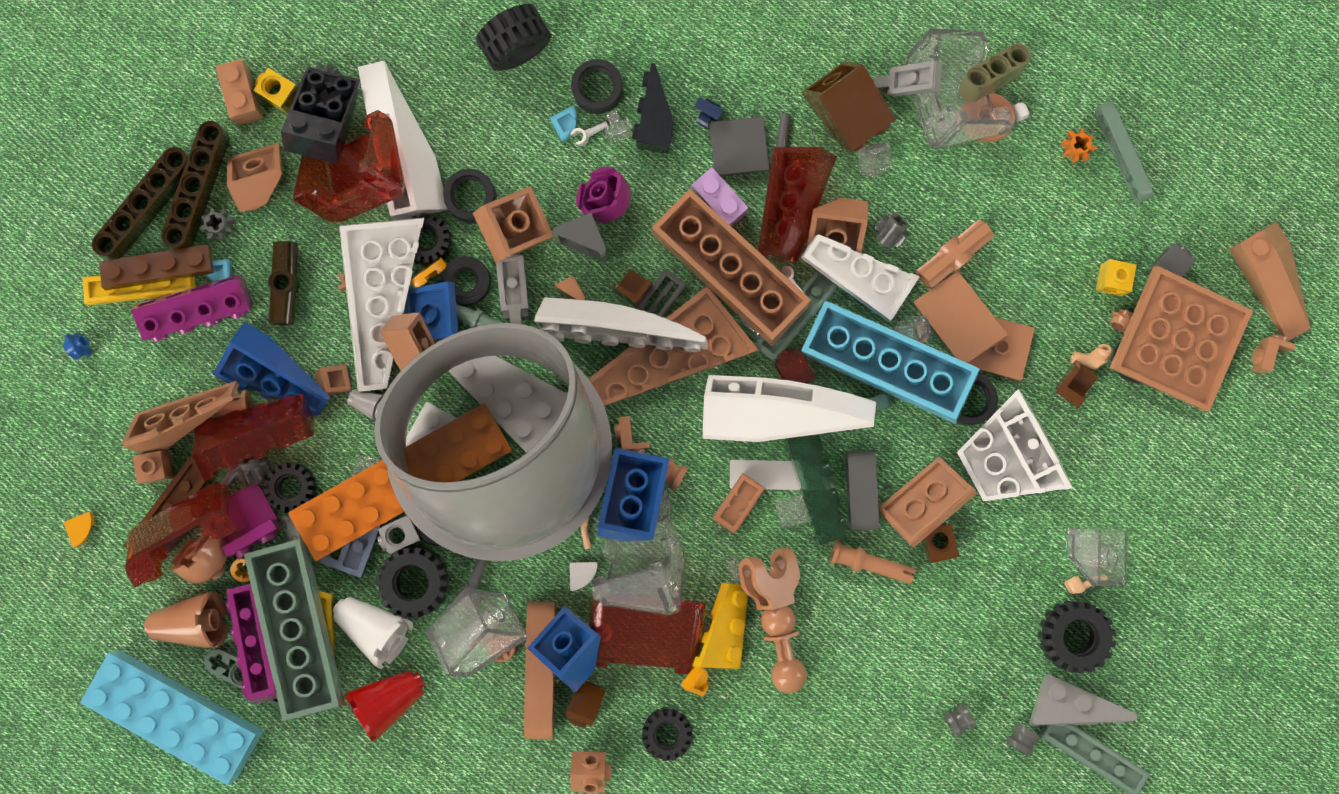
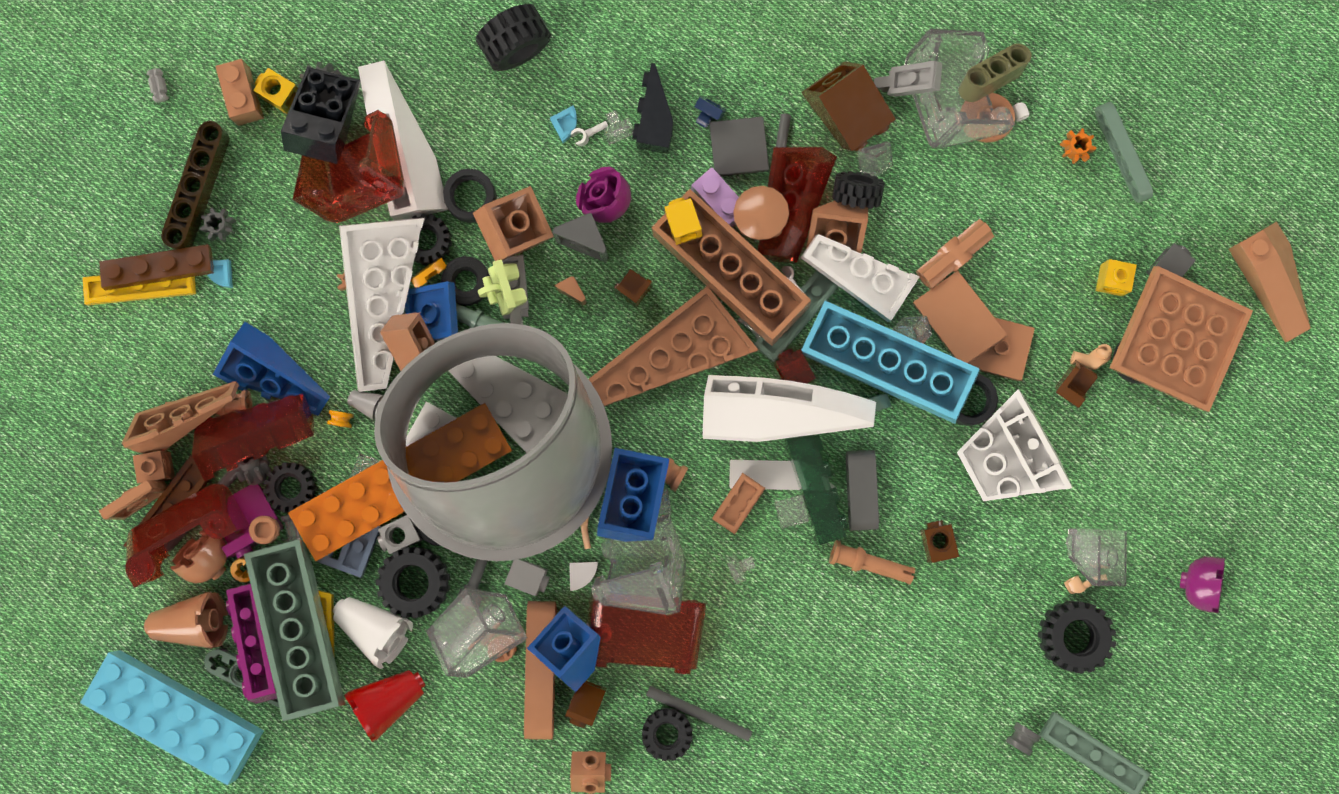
(76, 346): blue plate -> none
(79, 528): light orange tile -> none
(130, 206): dark brown beam -> none
(133, 500): none -> nougat plate
(157, 85): none -> light grey piece
(192, 307): magenta brick -> none
(254, 176): nougat slope -> none
(264, 530): none -> nougat tile
(283, 301): dark brown piece -> none
(333, 379): nougat slope -> none
(340, 419): none -> light orange bush
(498, 287): none -> yellowish green hips
(527, 577): none -> light grey brick
(599, 66): black tyre -> none
(613, 324): white wedge -> none
(624, 433): nougat bracket -> none
(673, 279): dark grey tile -> none
(683, 220): none -> yellow brick
(696, 681): light orange tile -> none
(699, 713): none -> dark grey bar
(726, 634): yellow wing -> none
(761, 213): none -> nougat dish
(773, 595): nougat piece -> none
(858, 190): none -> black tyre
(892, 230): dark grey gear -> none
(926, 501): nougat tile -> none
(959, 720): dark grey wheel -> none
(1064, 704): light grey wing -> none
(1120, 320): nougat plate -> none
(1204, 583): none -> magenta cylinder
(1266, 352): nougat bracket -> none

